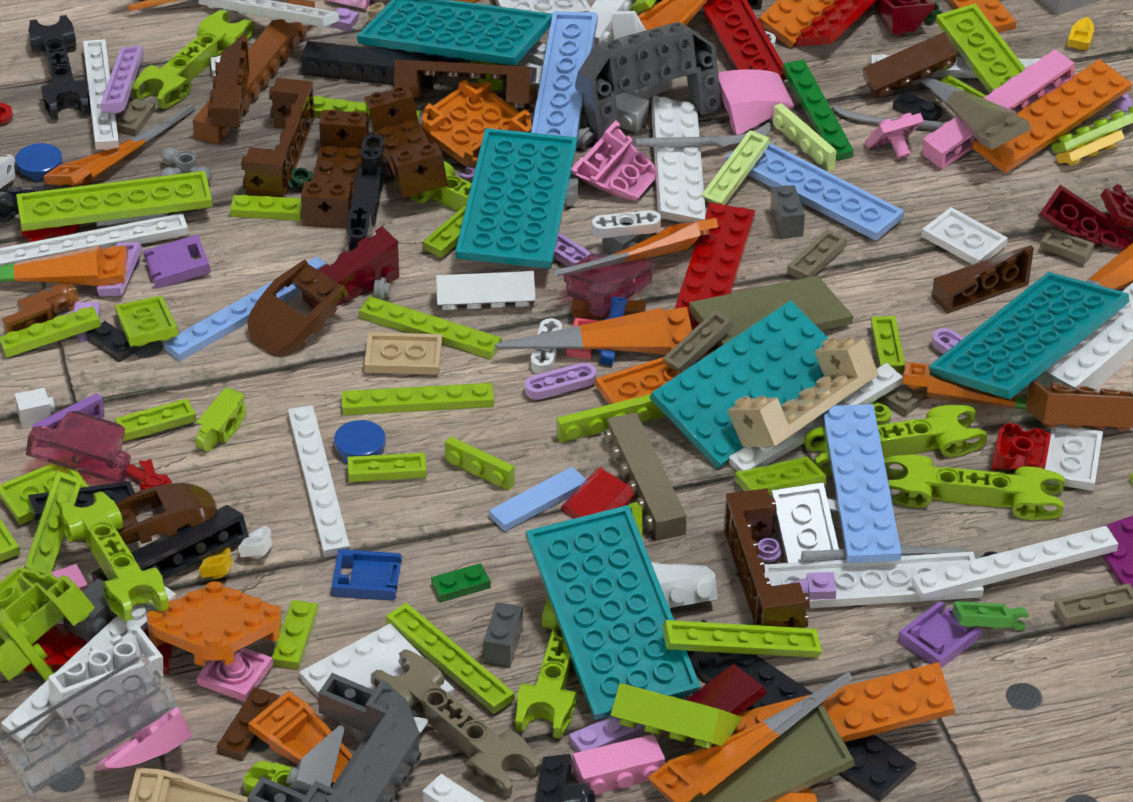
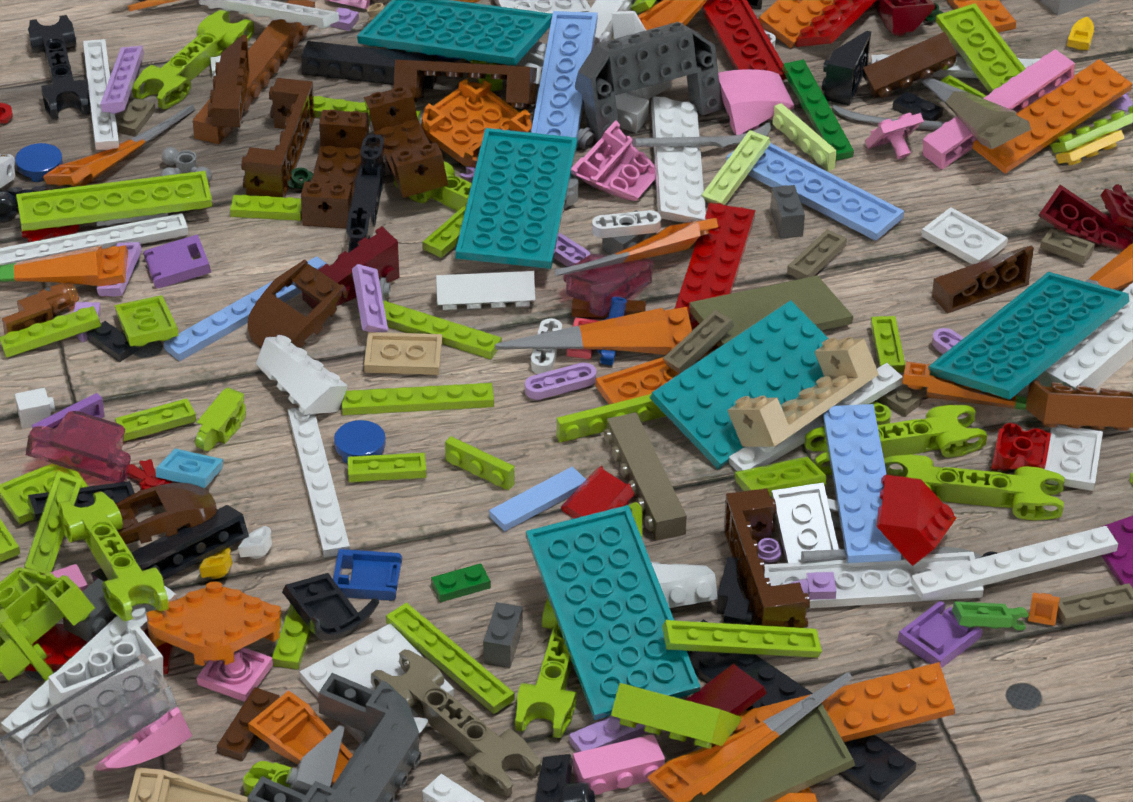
(189, 468): none -> medium azure tile
(301, 376): none -> white wedge
(326, 607): none -> black piece
(369, 299): none -> lavender plate
(730, 598): none -> black slope
(845, 69): none -> black slope
(912, 516): none -> red wedge
(1044, 608): none -> orange tile

